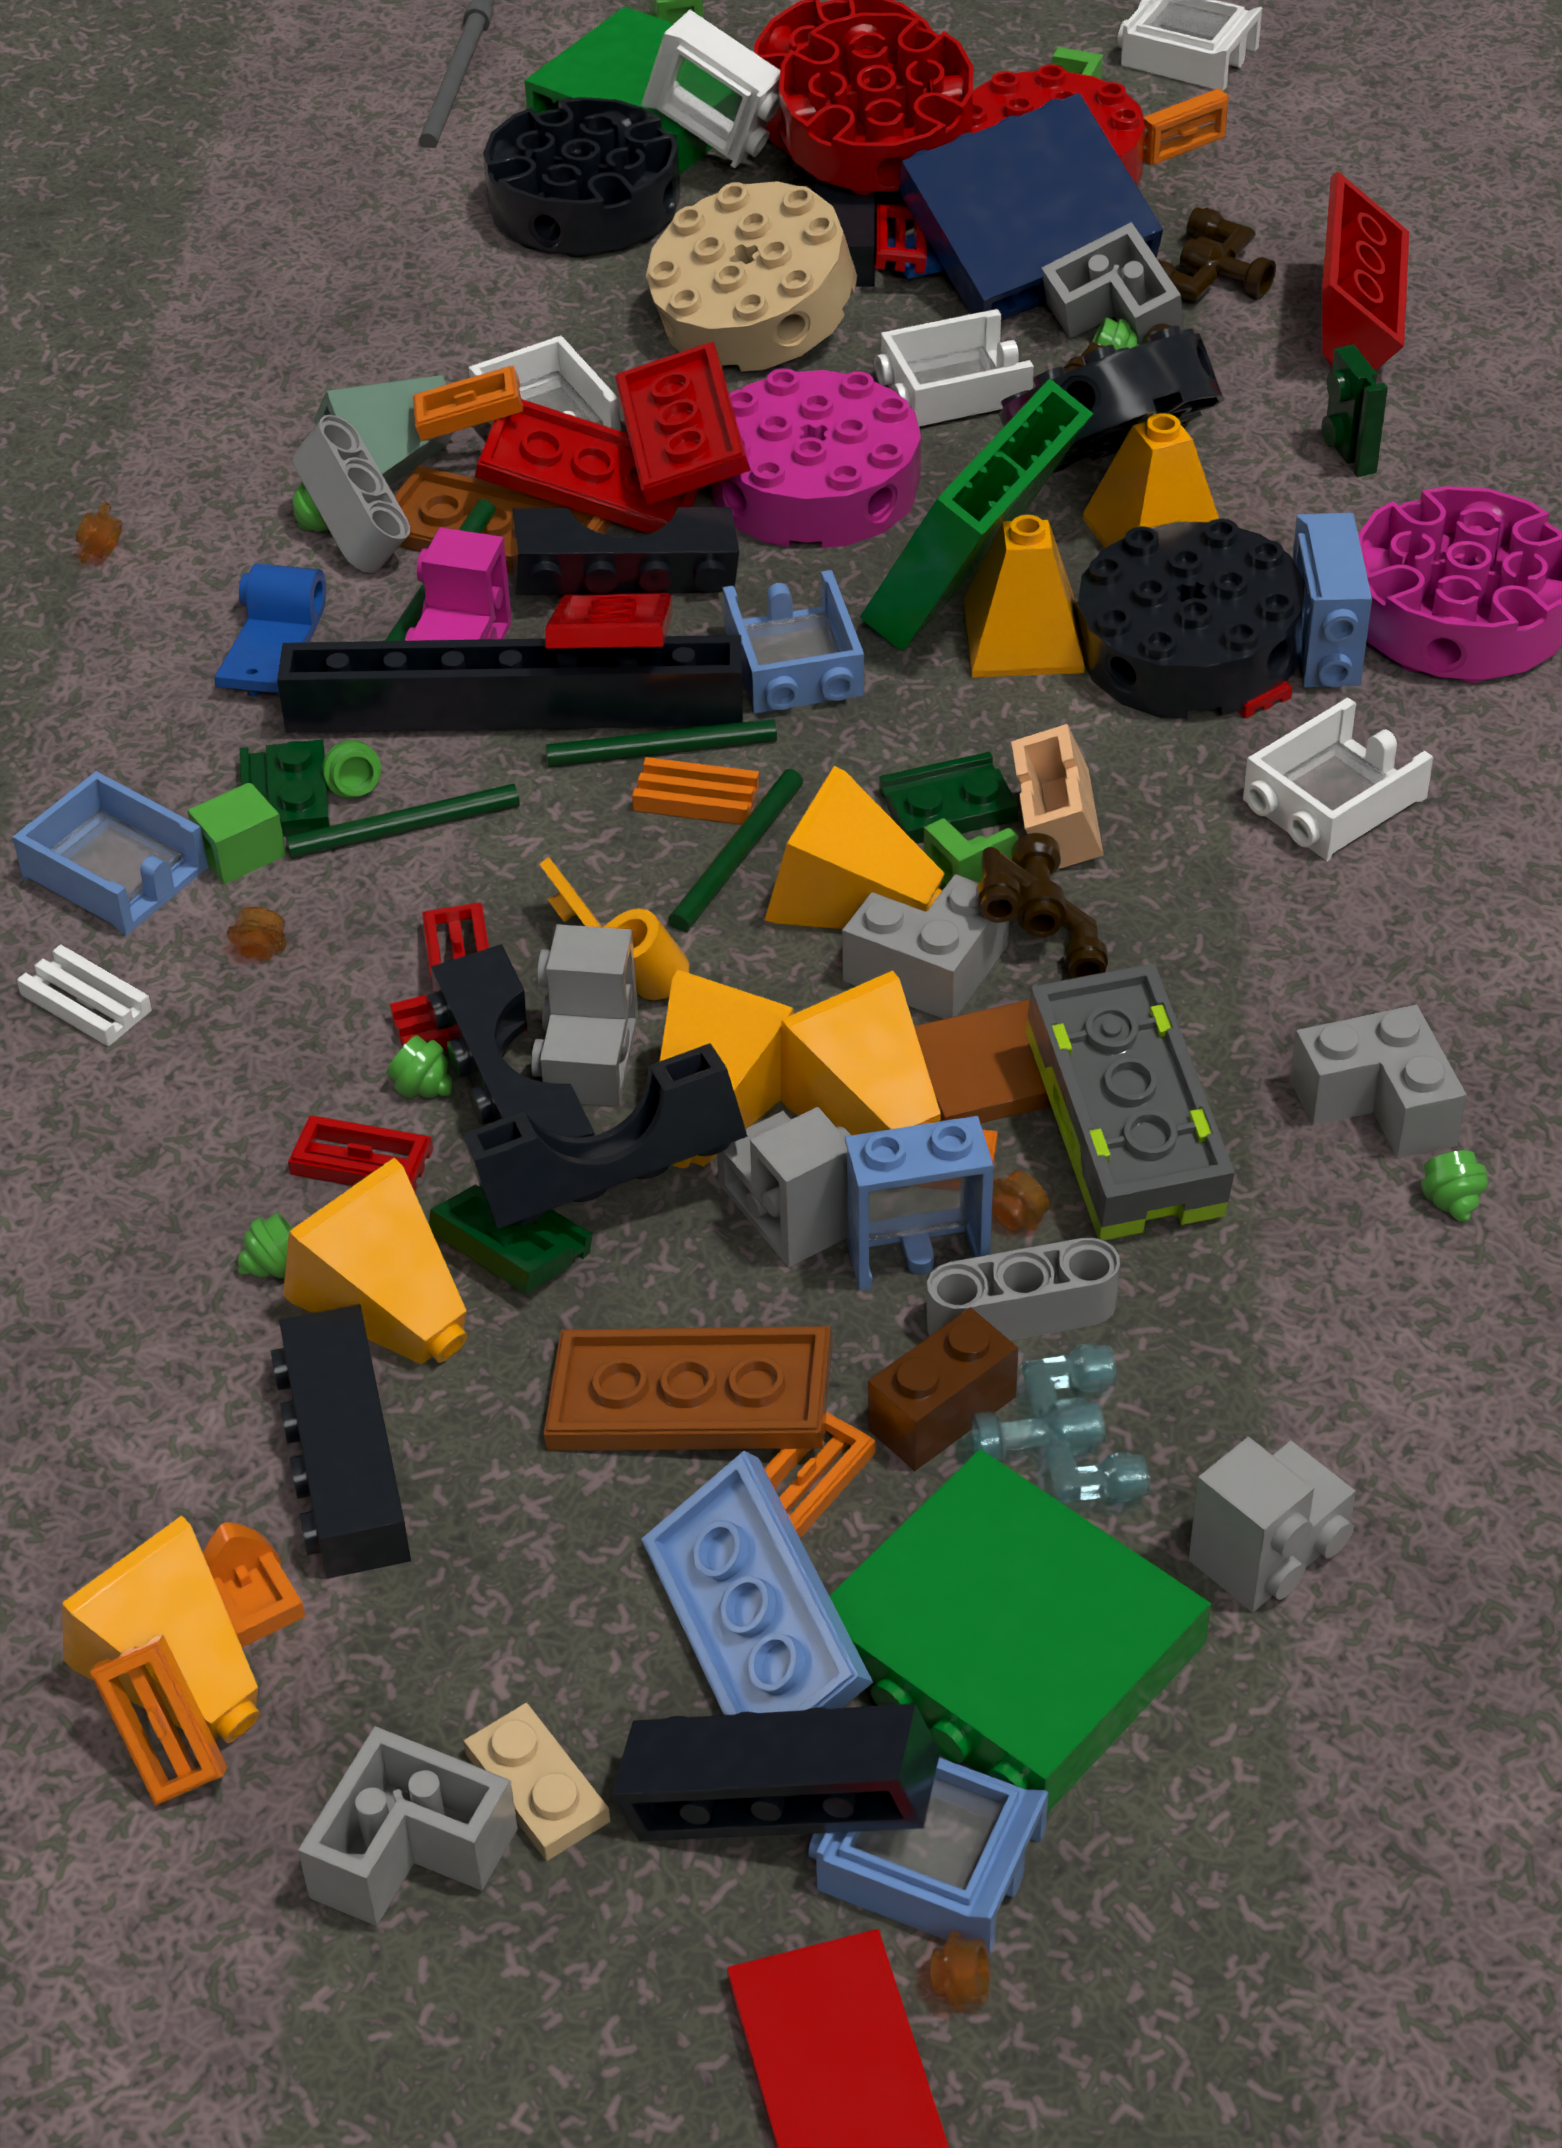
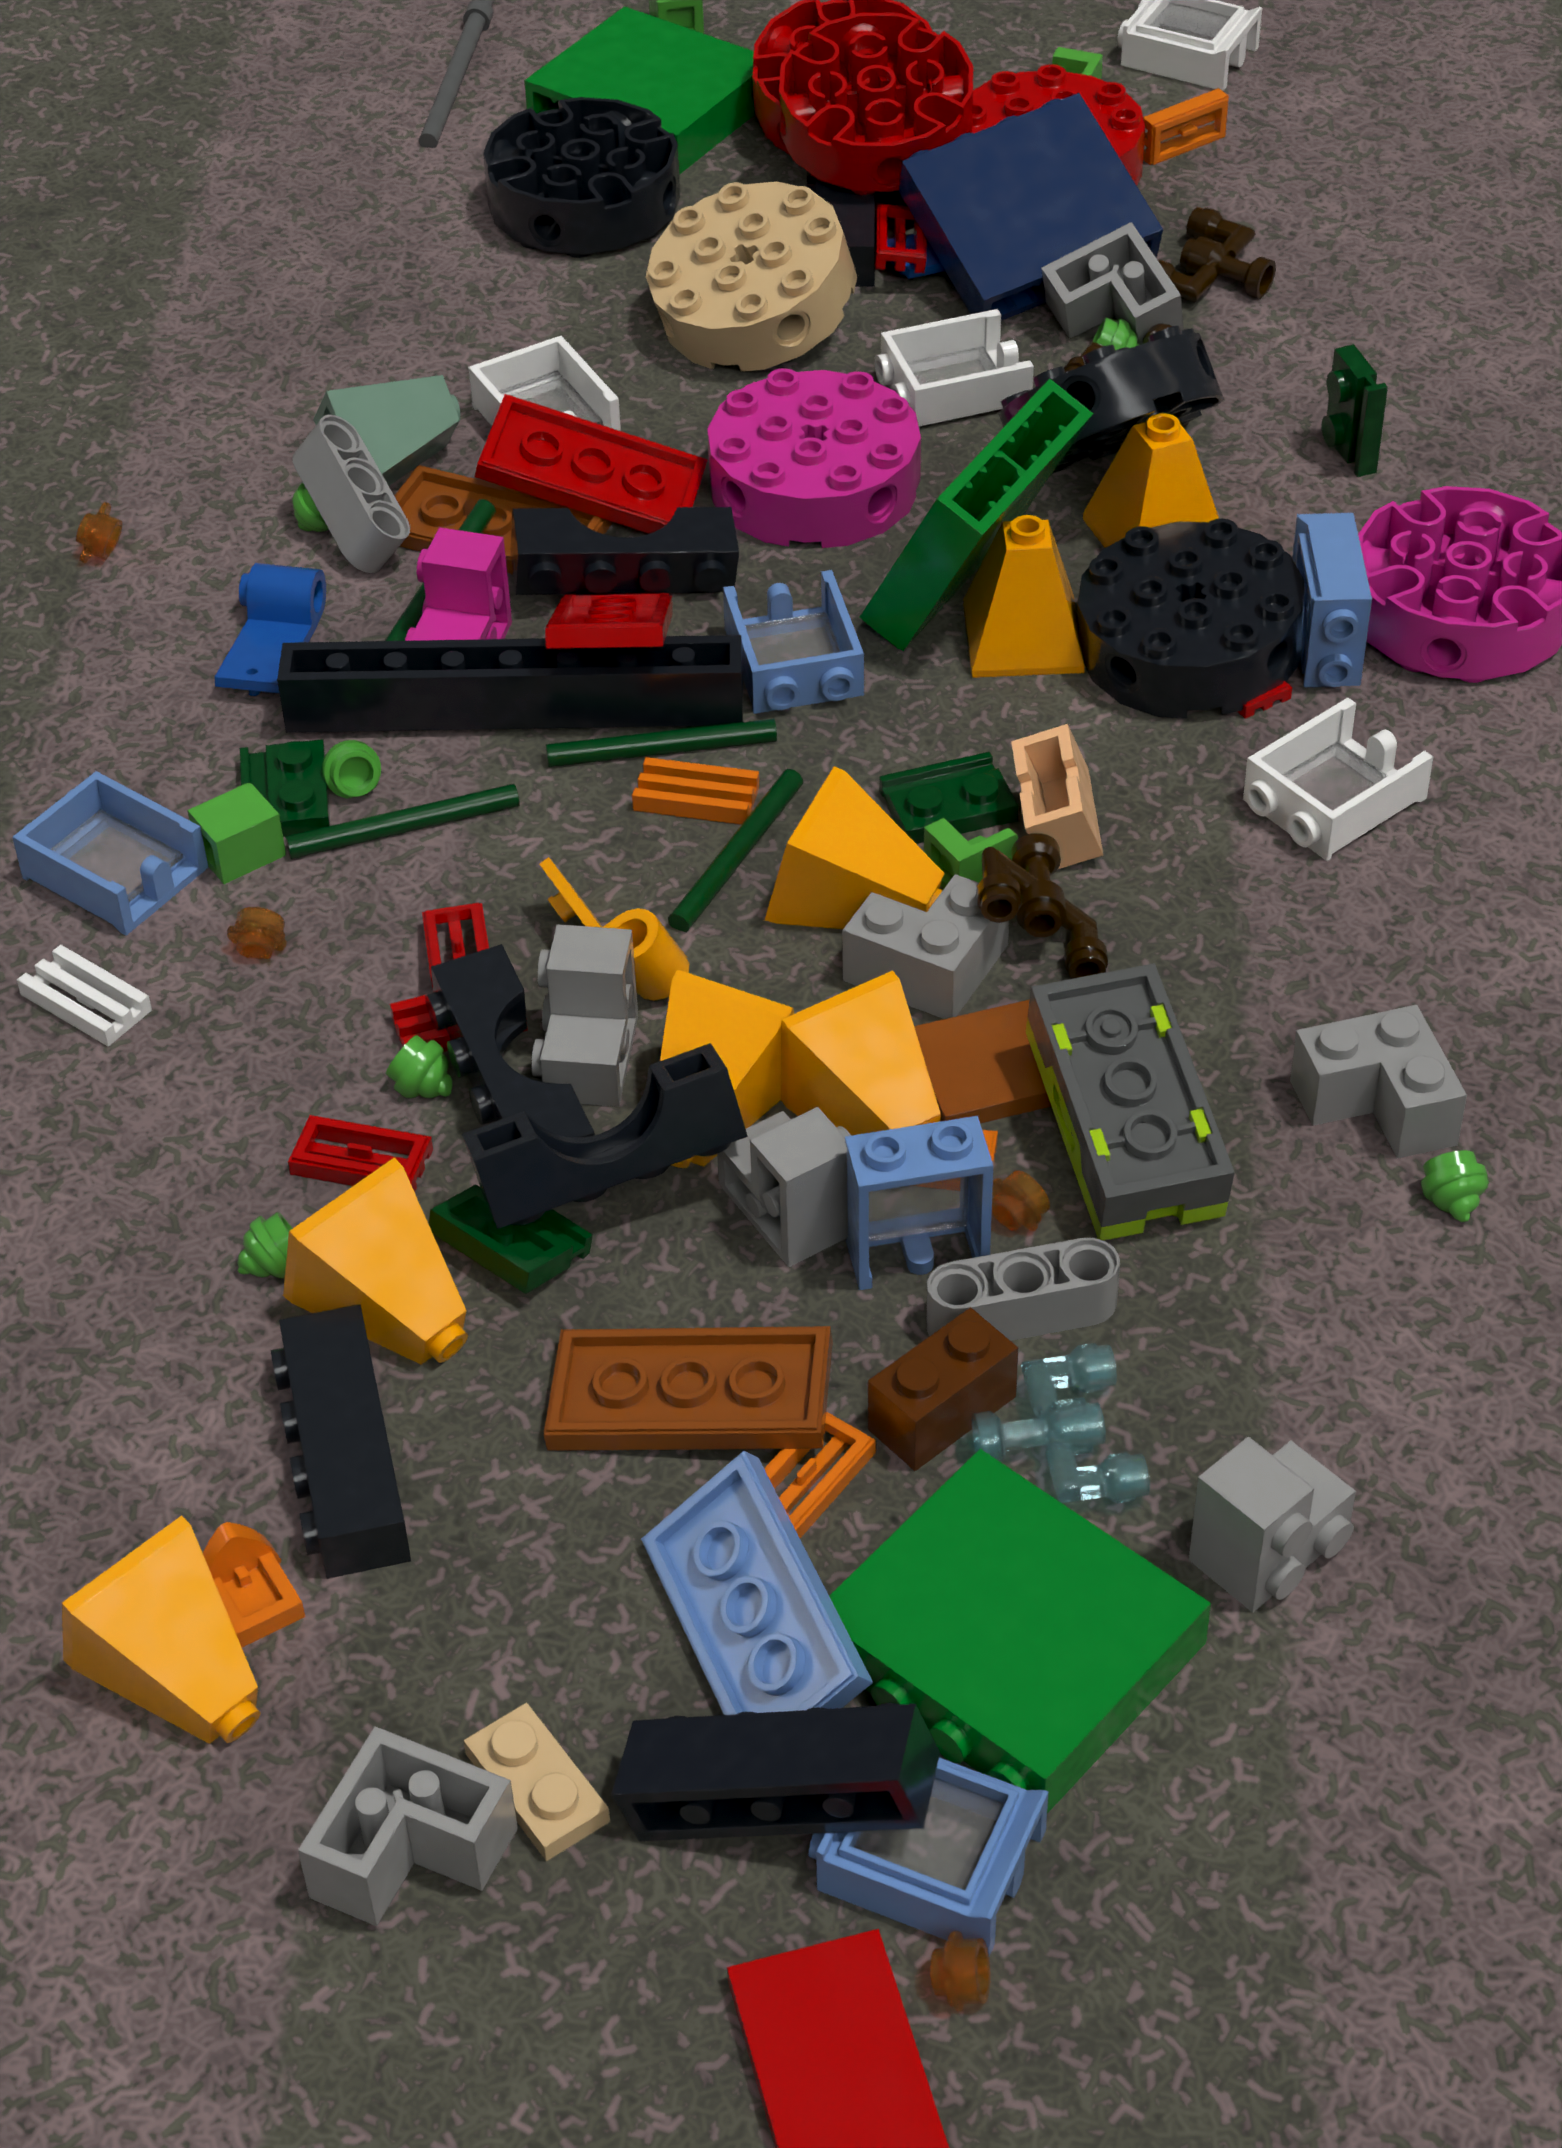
(184, 1706): orange tile -> none
(467, 403): orange tile -> none
(681, 423): red tile -> none
(714, 87): white window -> none
(1363, 276): red slope -> none

